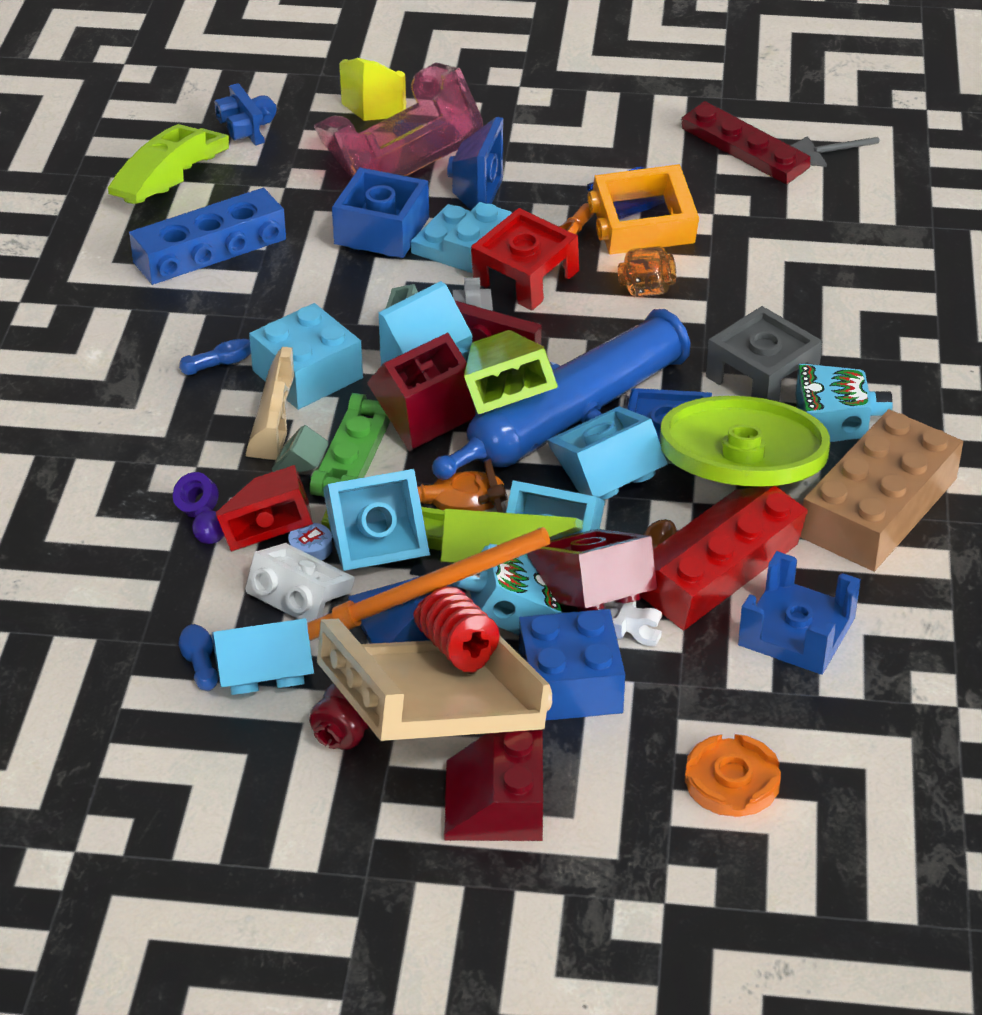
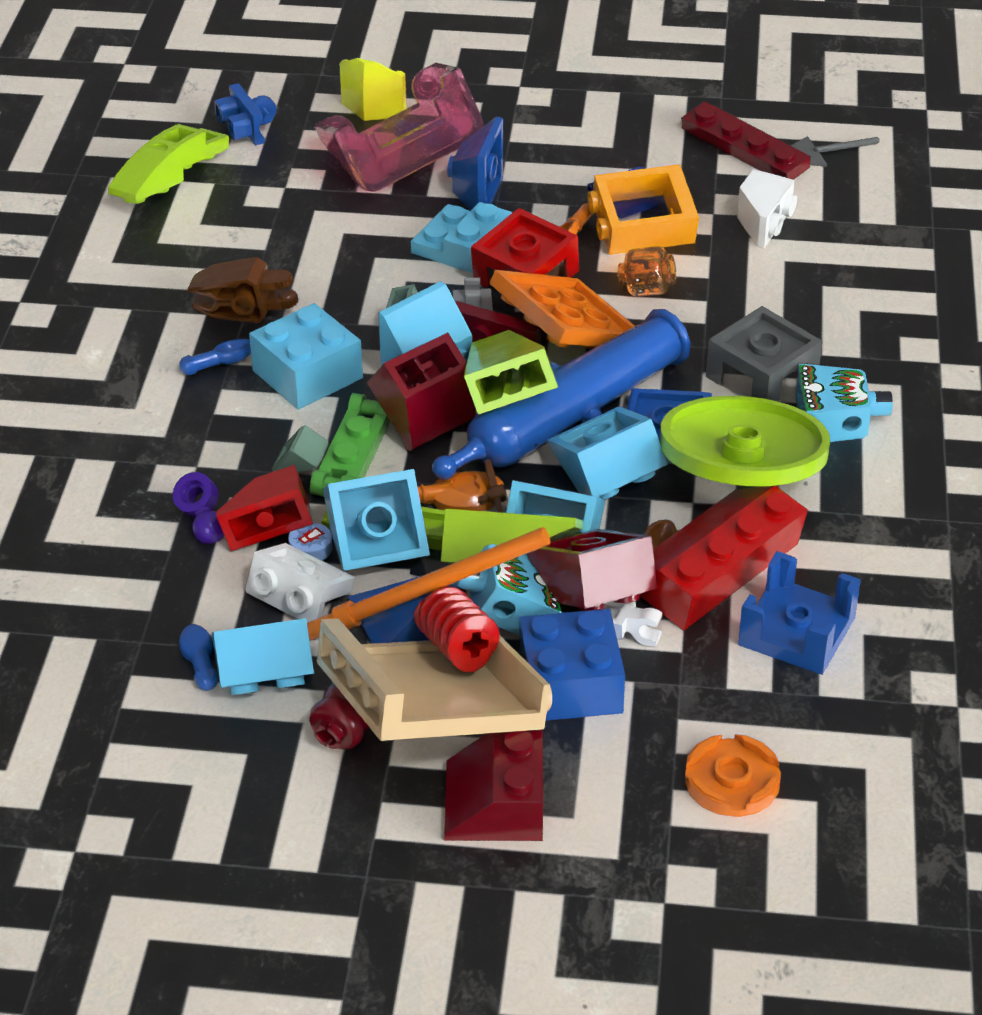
(207, 235): blue brick -> none
(242, 290): none -> reddish brown hinge
(270, 421): tan slope -> none
(380, 212): blue brick -> none
(561, 308): none -> orange plate
(765, 204): none -> white slope
(881, 489): medium nougat brick -> none

